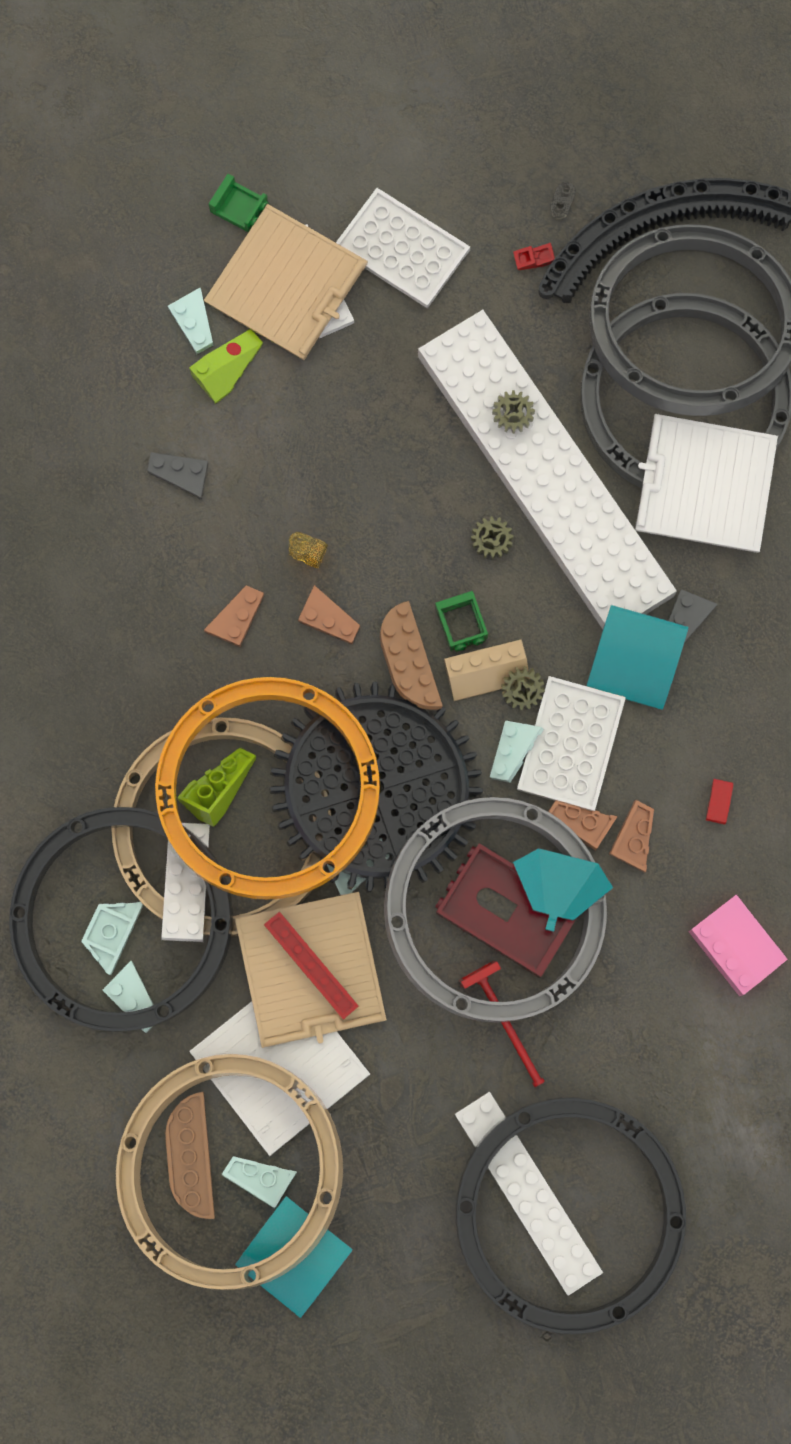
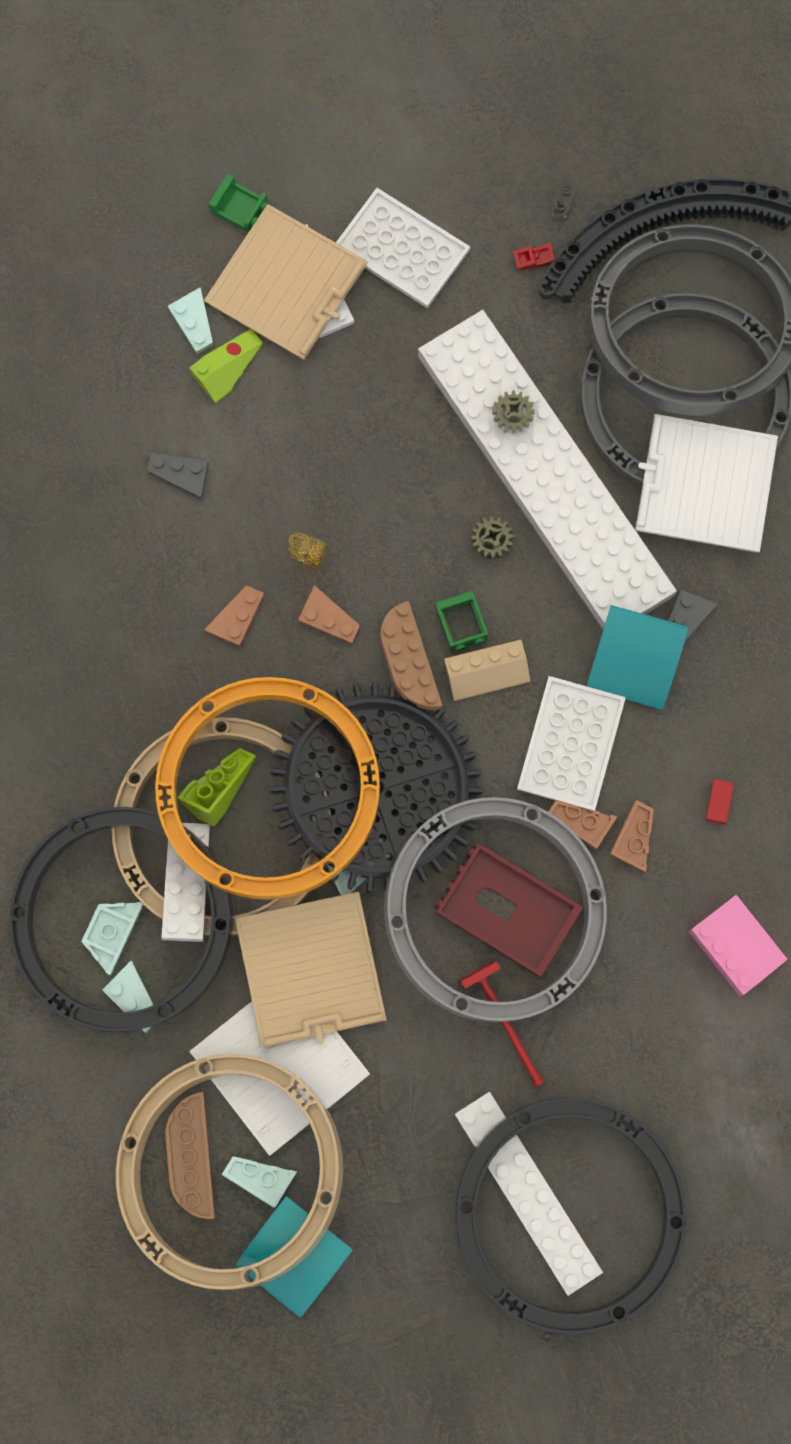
(311, 965): red plate -> none
(512, 748): light aqua wing -> none
(531, 685): olive gear -> none
(561, 884): teal panel -> none

